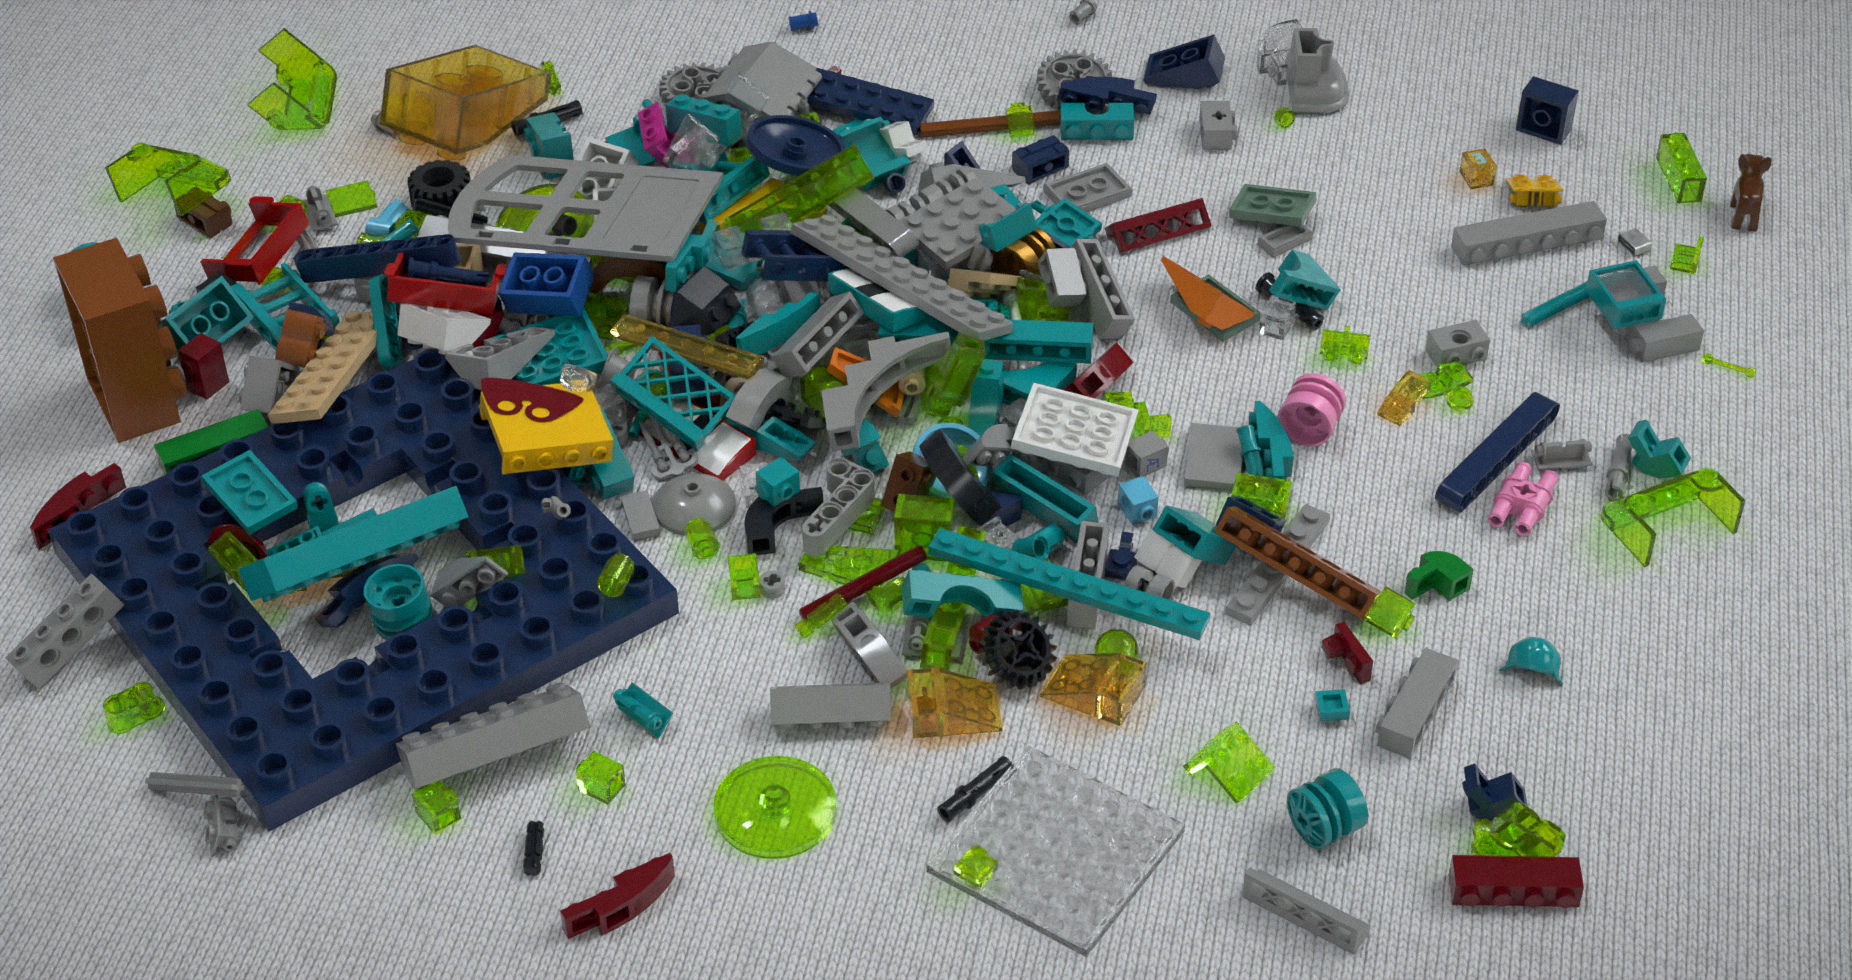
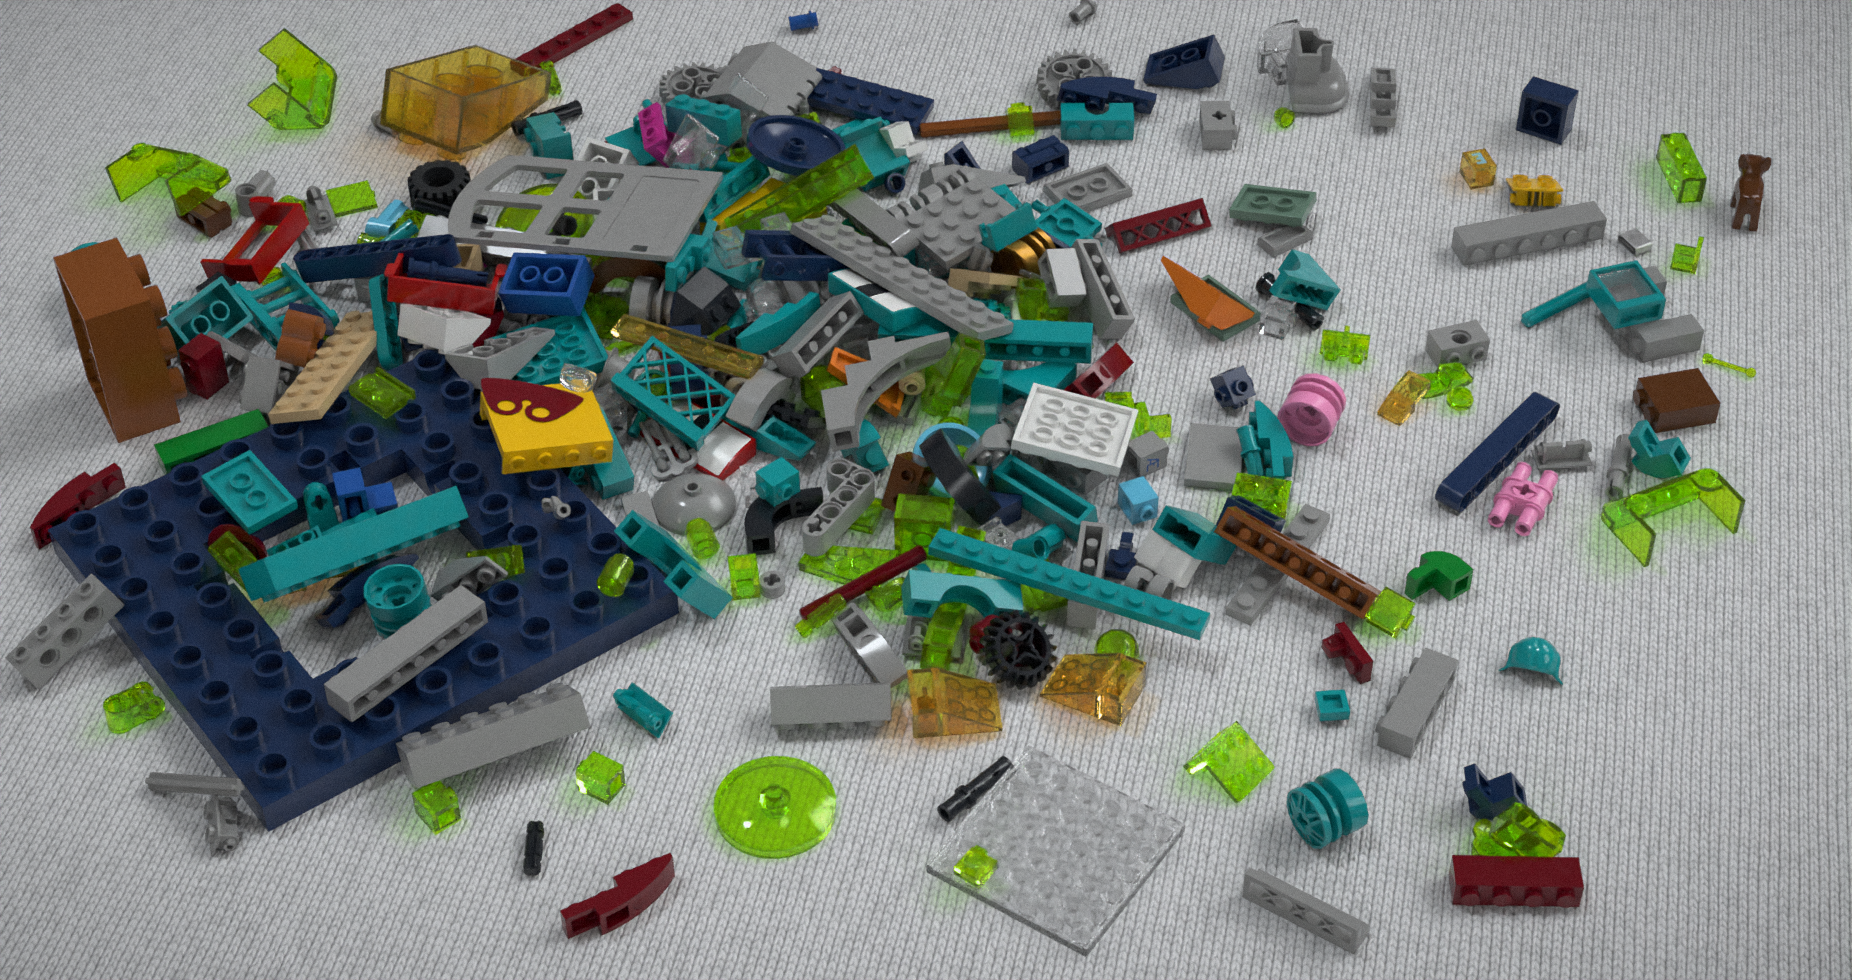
(232, 348): none -> light grey tile
(259, 185): none -> light grey piece
(356, 498): none -> blue brick
(382, 392): none -> clear neon green plate
(405, 653): none -> light grey brick
(578, 36): none -> dark red plate
(684, 573): none -> teal arch
(1233, 387): none -> dark blue brick
(1382, 97): none -> light grey slope
(1676, 400): none -> reddish brown brick

